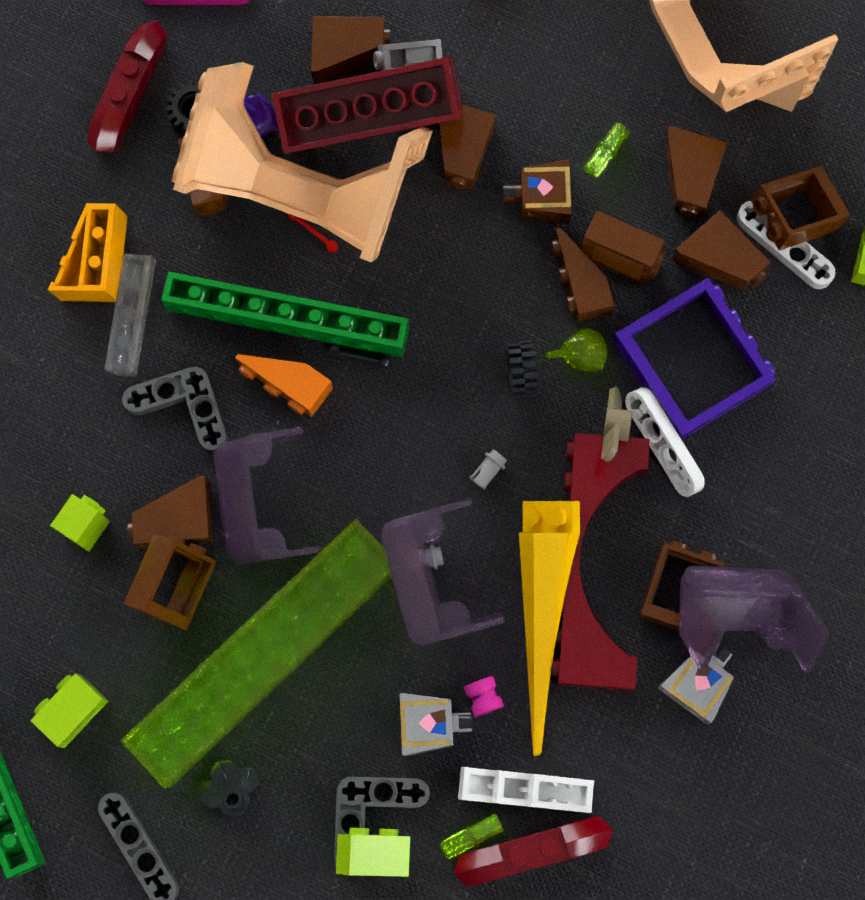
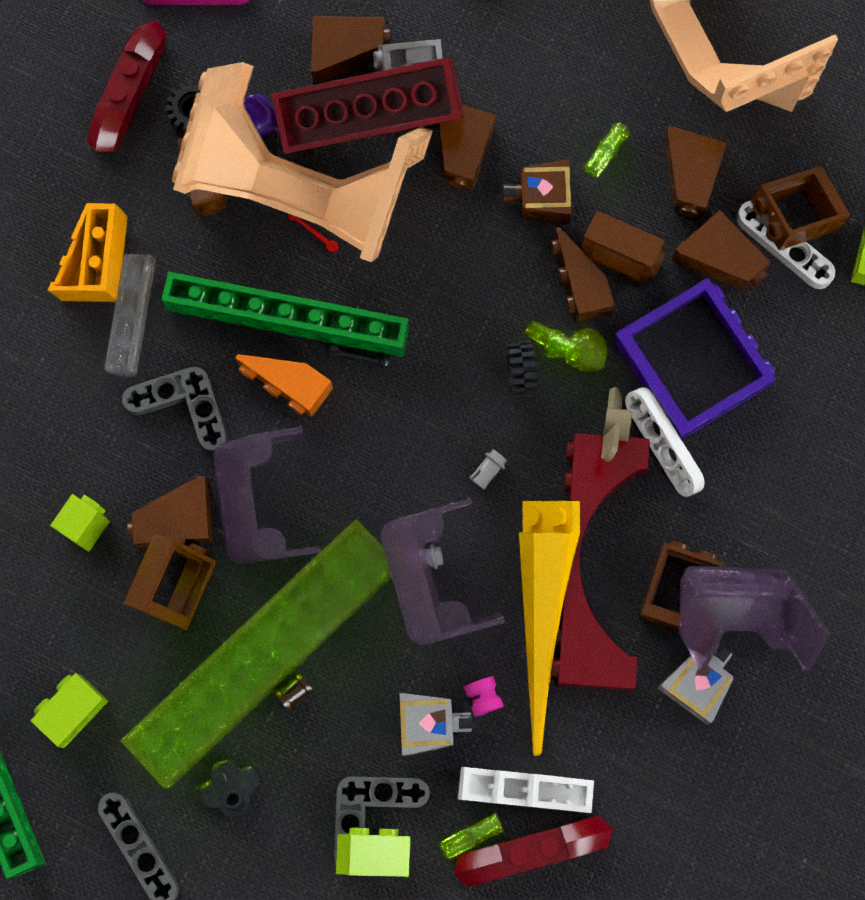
(293, 691): none -> dark brown bush
(554, 340): none -> clear neon green axle

